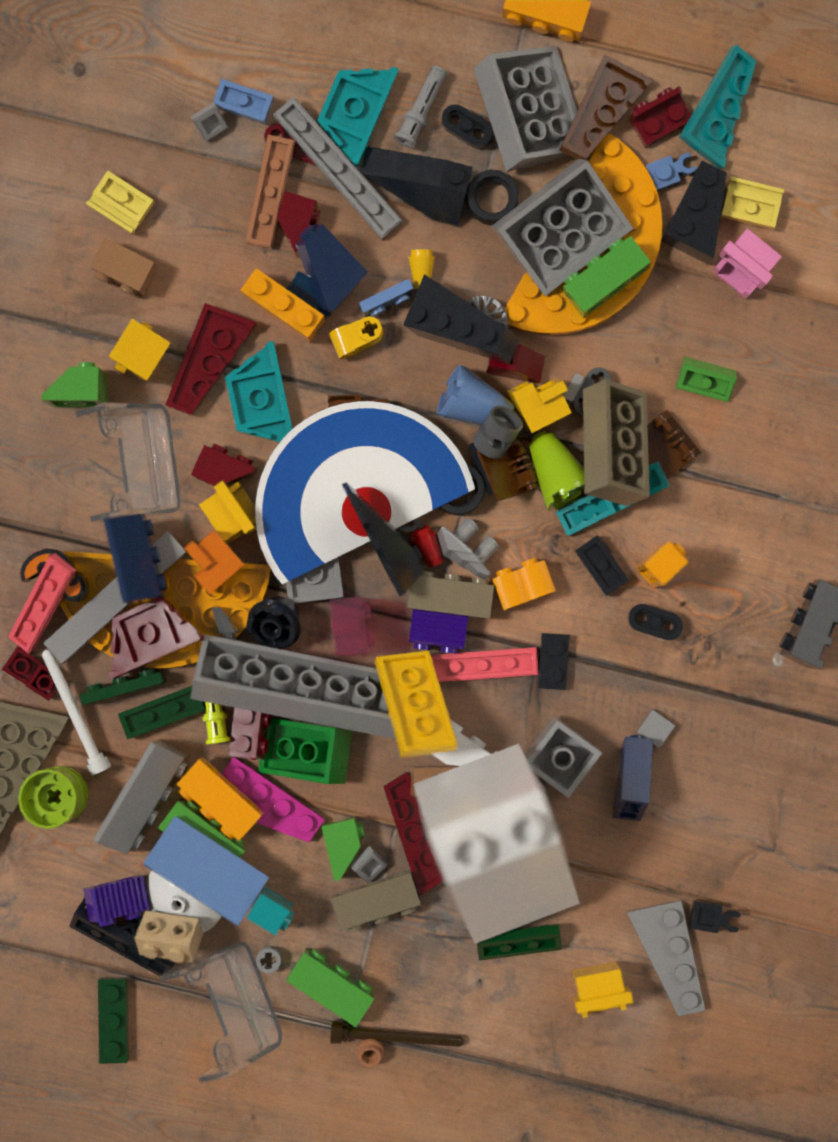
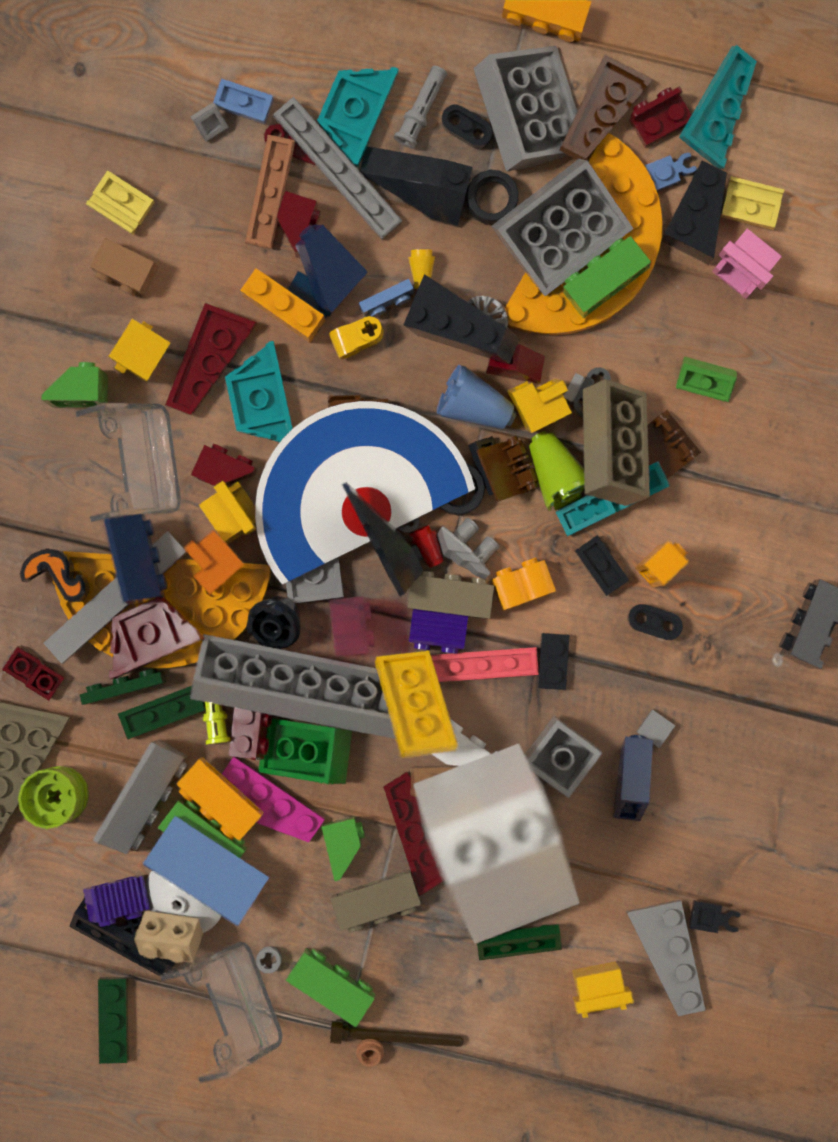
(42, 603): coral tile -> none
(96, 760): white piece -> none
(224, 623): dark grey bar -> none
(271, 911): teal brick -> none
(368, 864): light grey tile -> none
(497, 432): dark grey wheel -> none

